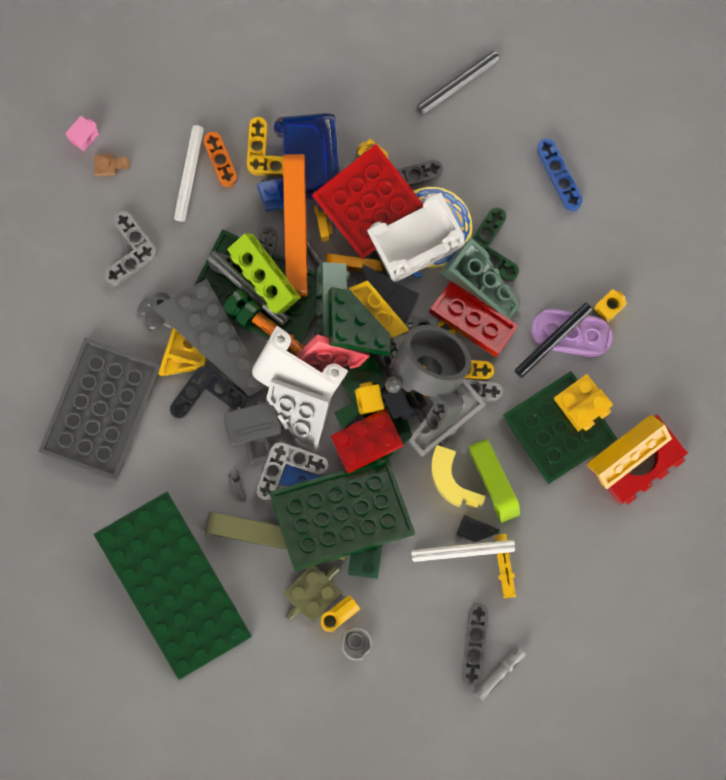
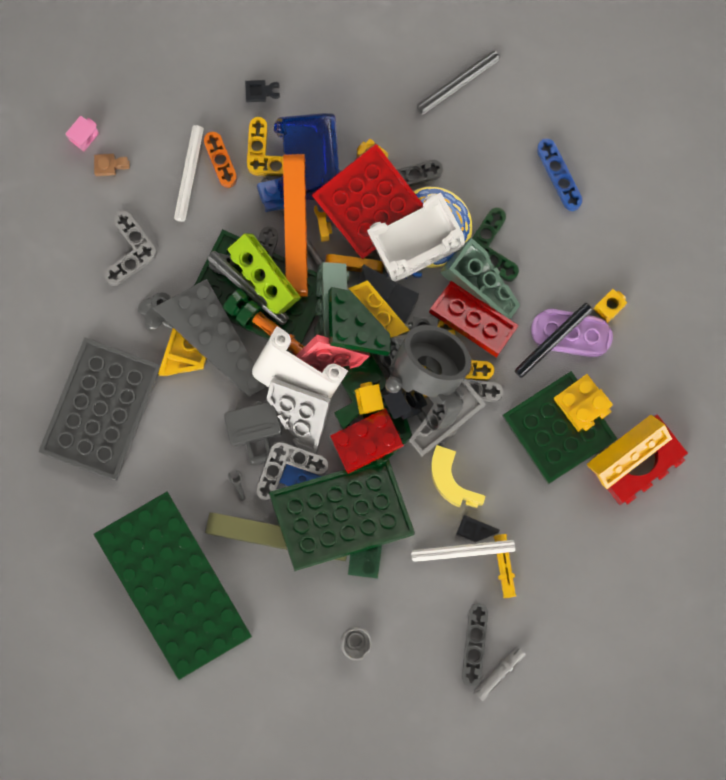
(210, 386): black beam -> none
(258, 90): none -> black plate
(312, 593): olive plate -> none
(341, 613): yellow piece -> none
(495, 480): lime beam -> none

